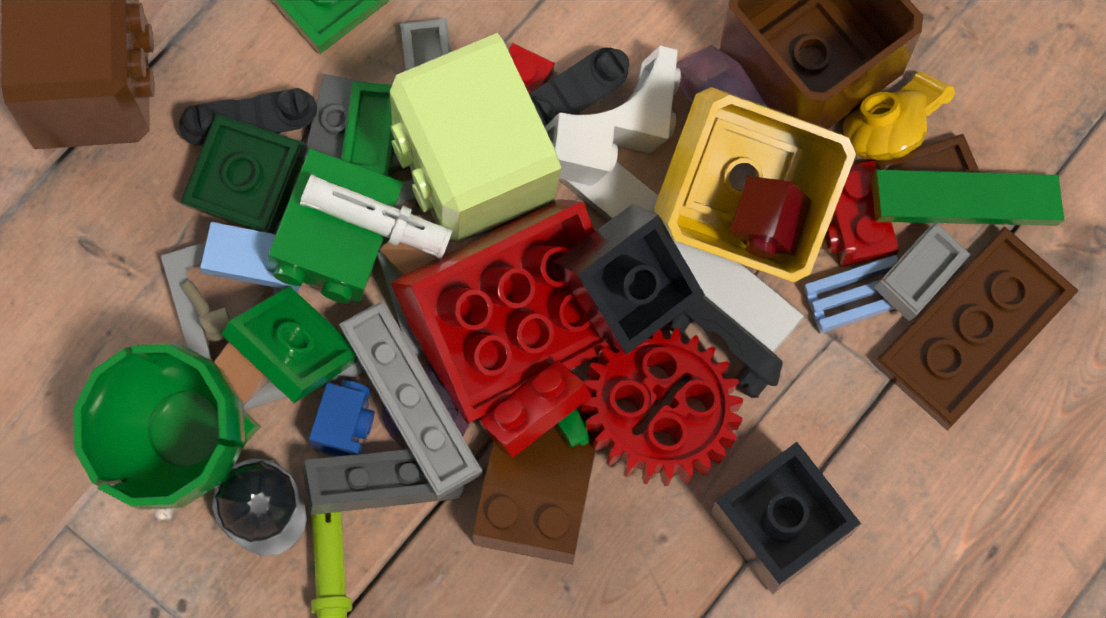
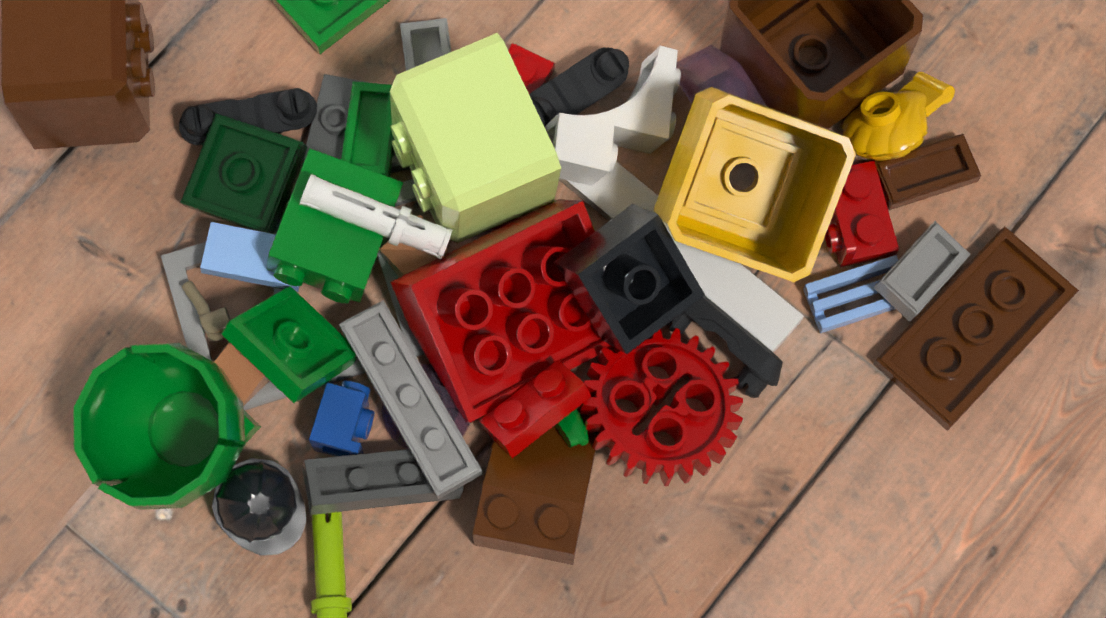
(770, 217): dark red brick -> none
(784, 517): black brick -> none
(967, 198): green tile -> none

